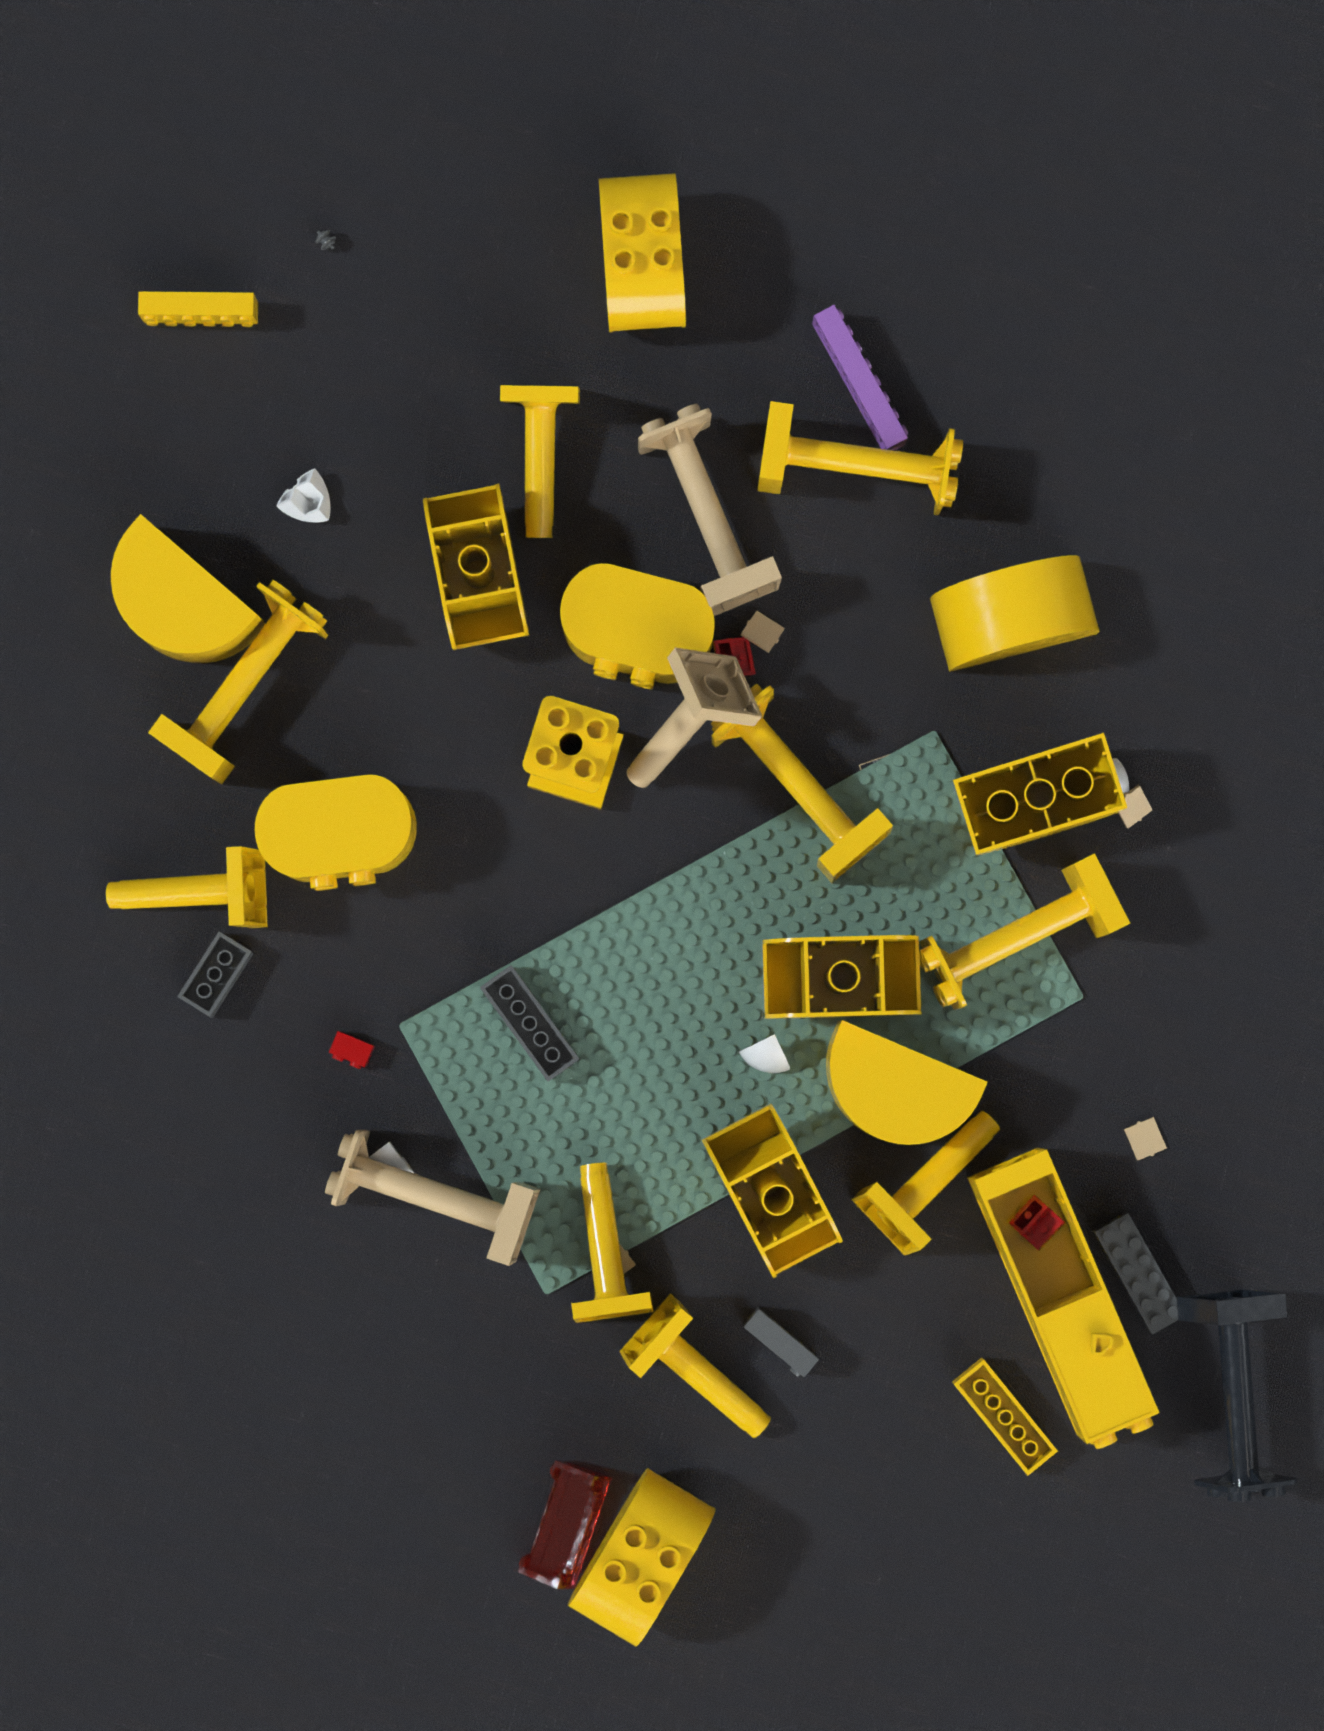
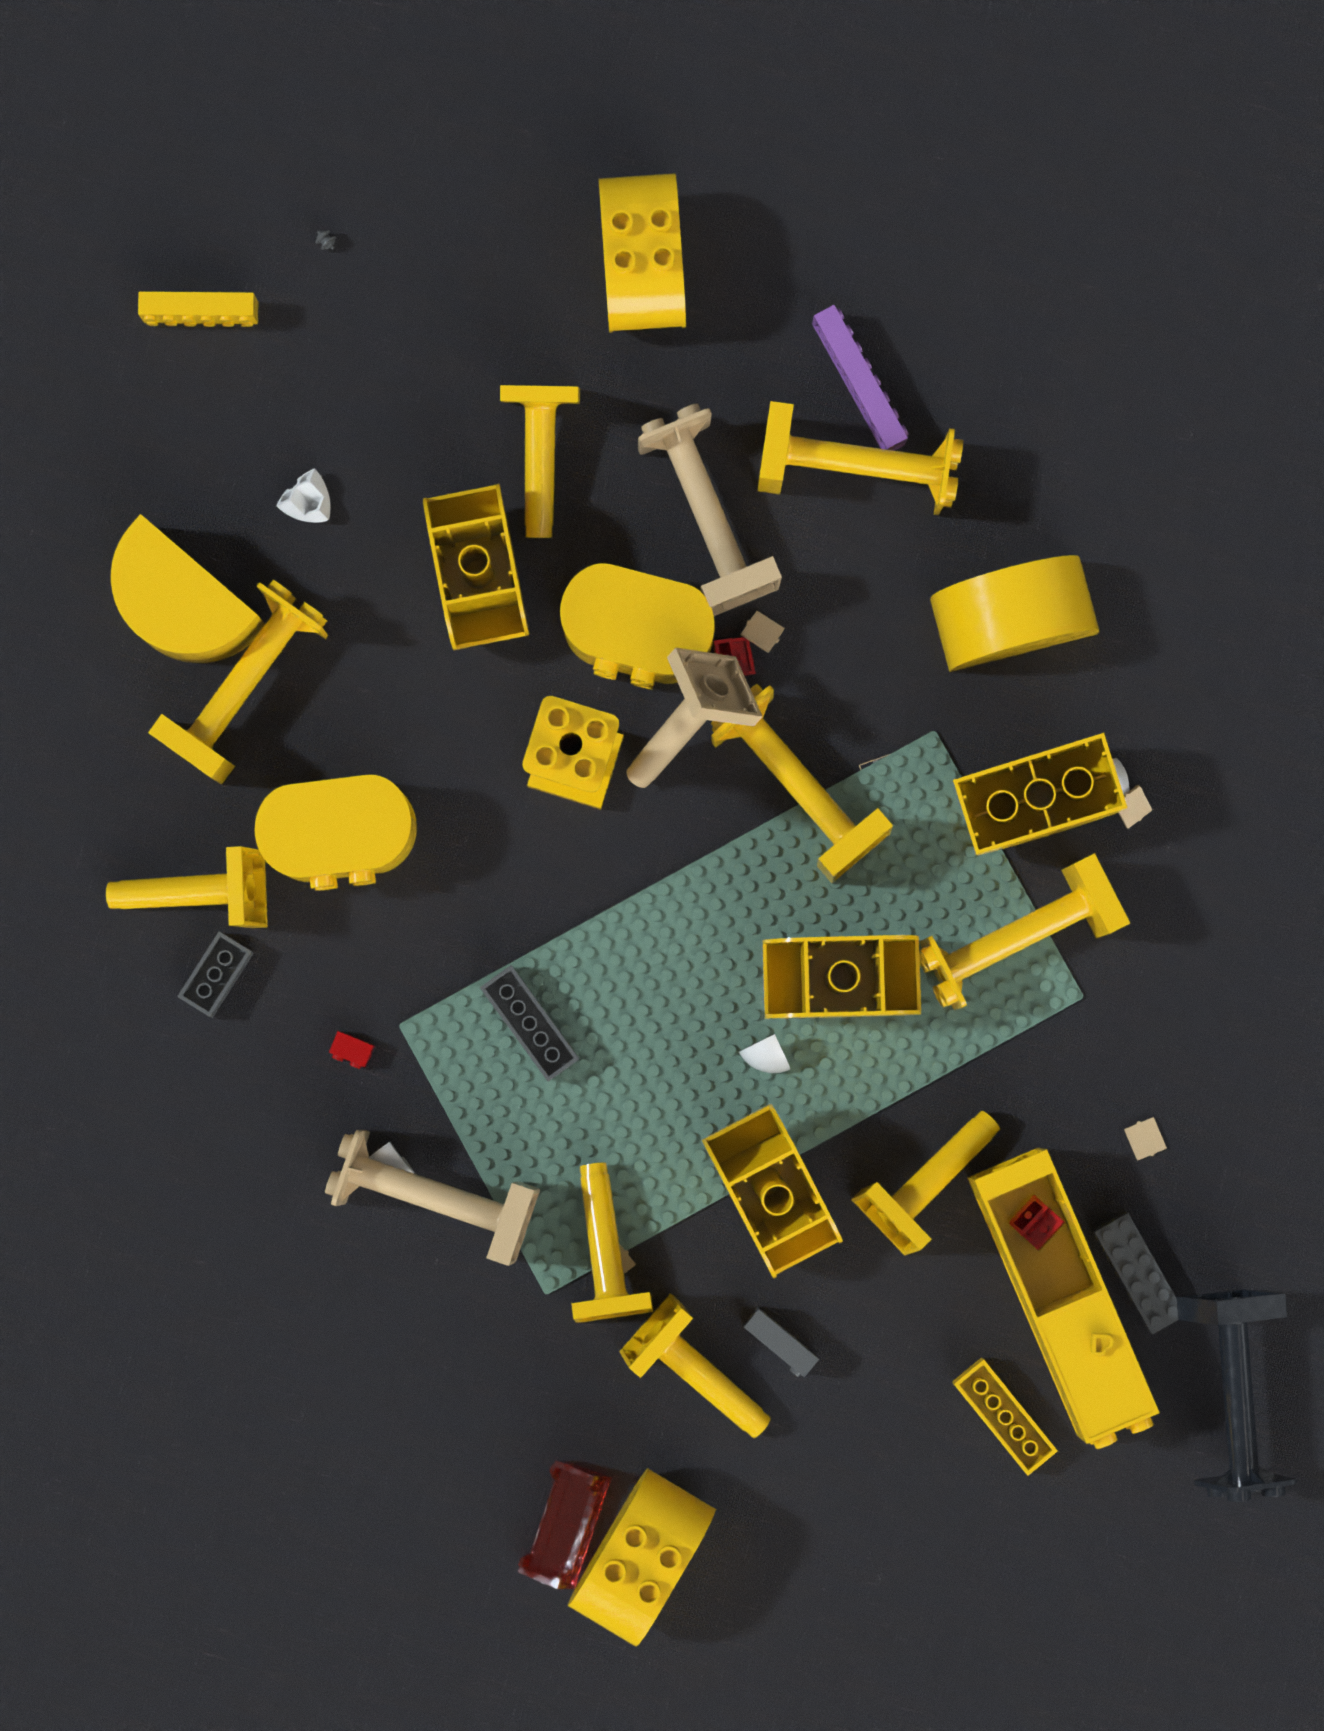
(895, 1089): yellow brick -> none

